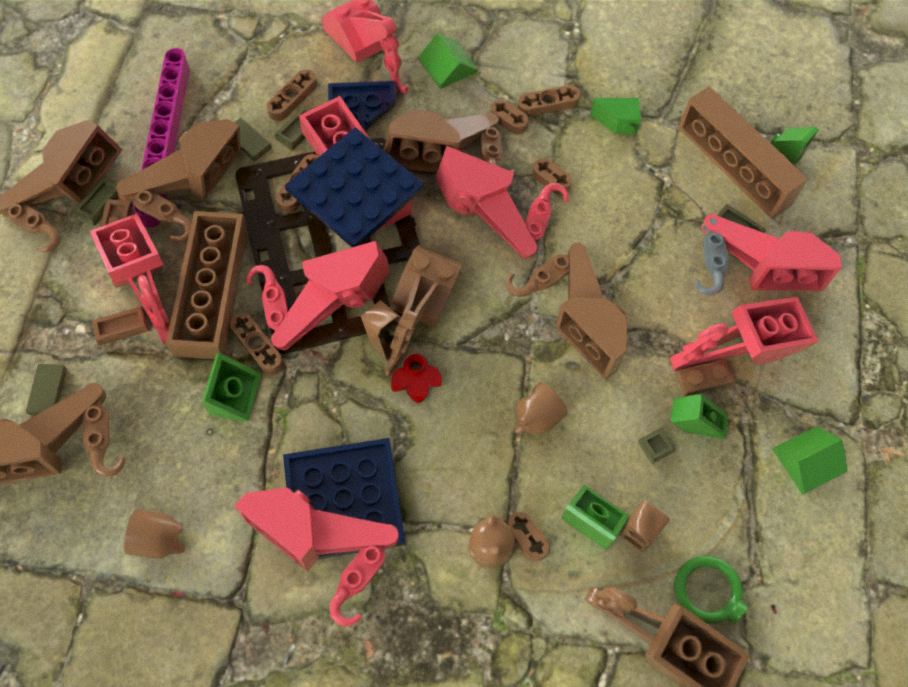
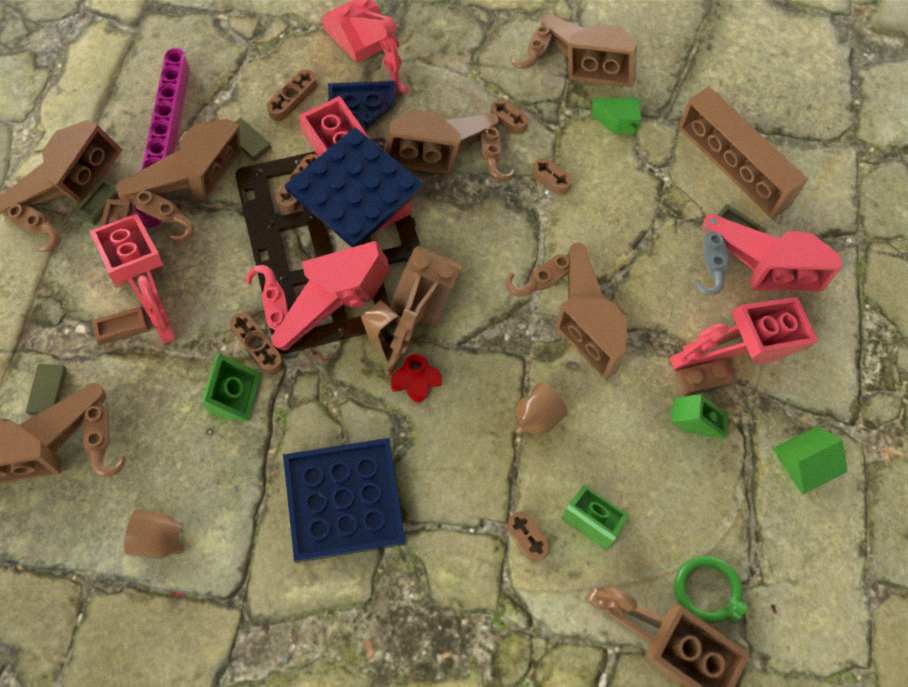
(207, 285): medium nougat brick -> none
(291, 132): olive tile -> none
(306, 533): coral slope -> none
(446, 61): bright green slope -> none
(482, 188): coral slope -> none
(491, 542): medium nougat piece -> none
(555, 93): medium nougat beam -> none
(594, 54): none -> medium nougat slope
(644, 525): medium nougat piece -> none
(656, 445): olive tile -> none
(794, 142): bright green slope -> none

